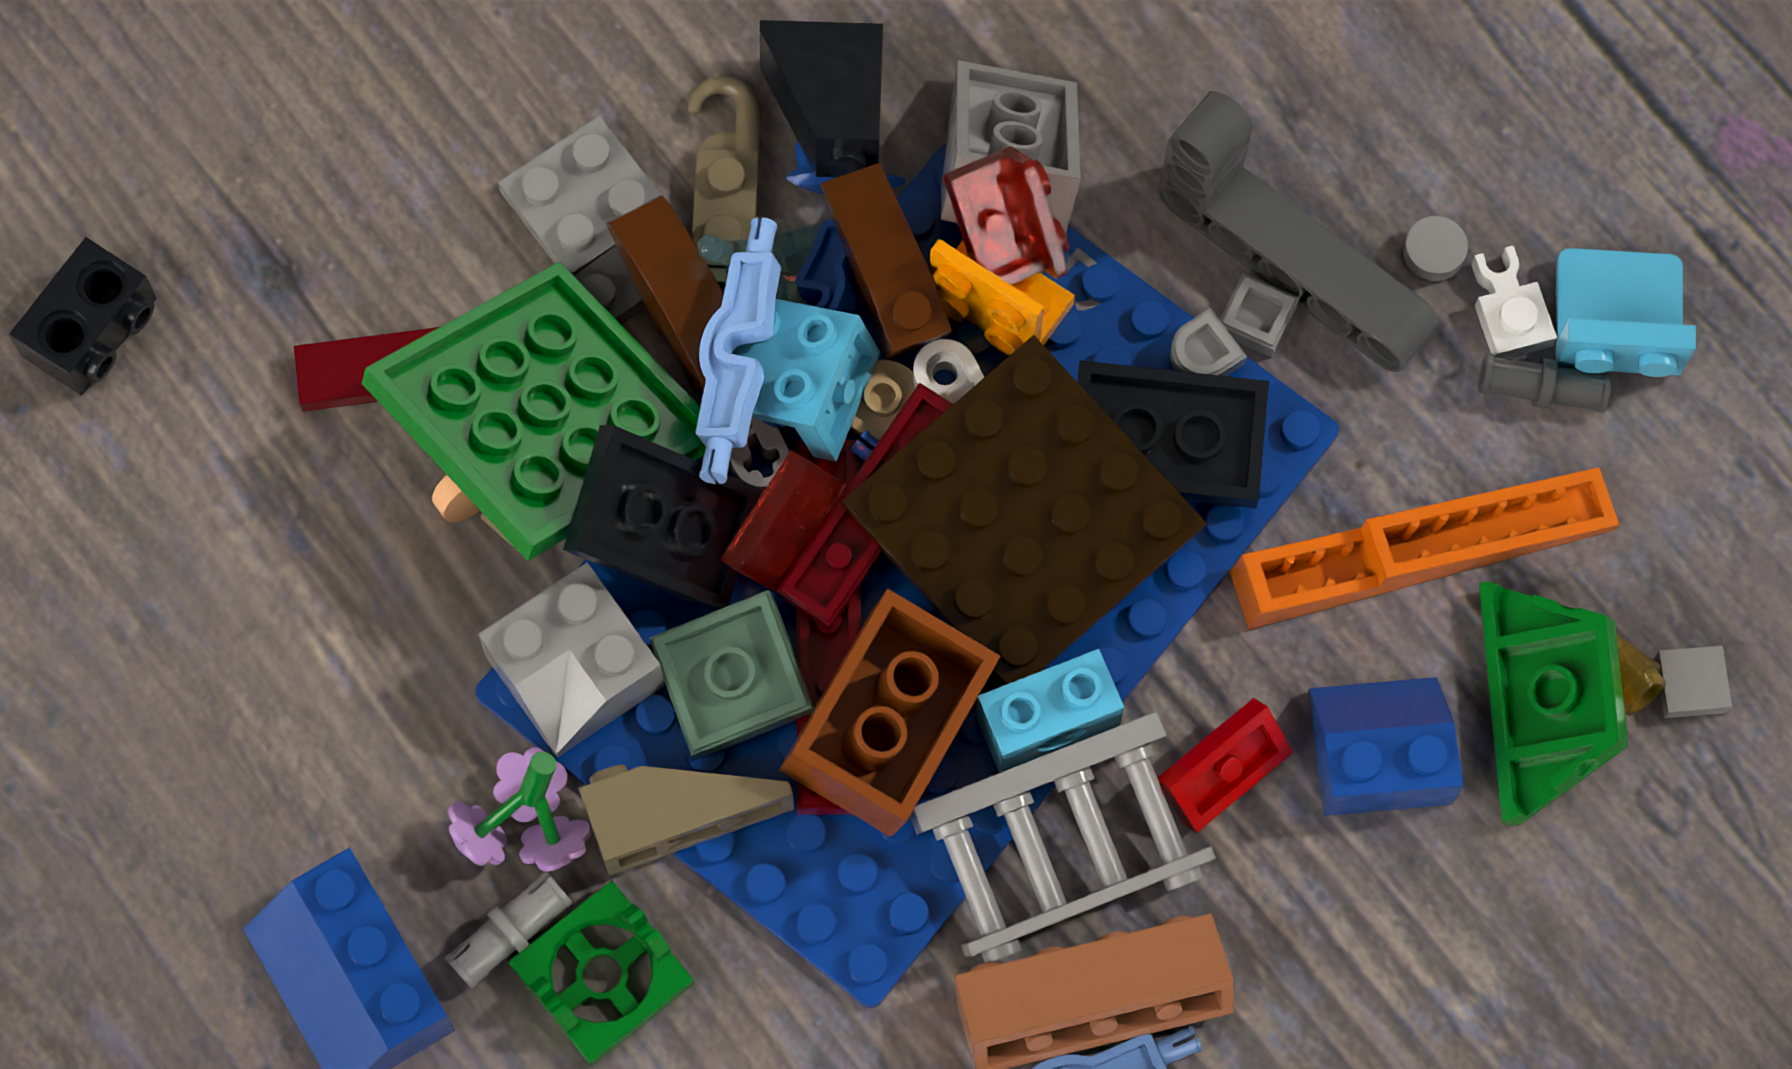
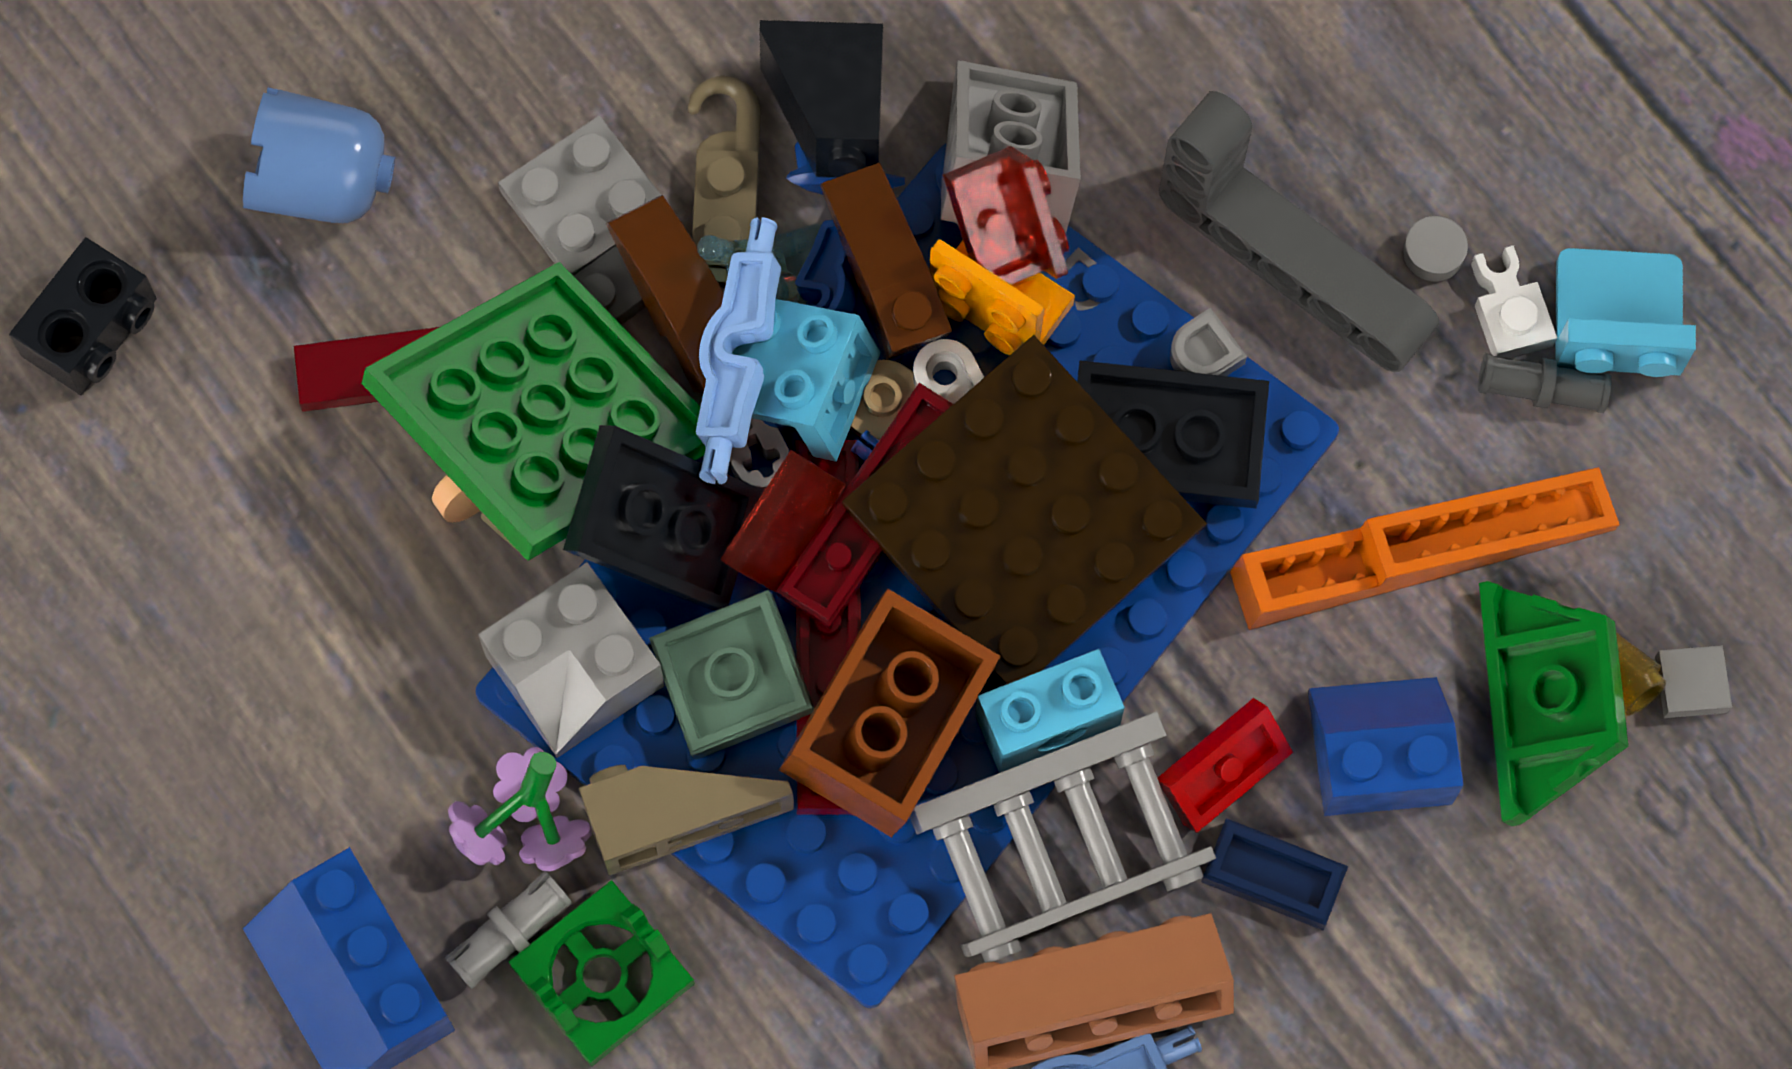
(316, 159): none -> medium blue cylinder
(1258, 314): light grey tile -> none
(1275, 874): none -> dark blue tile

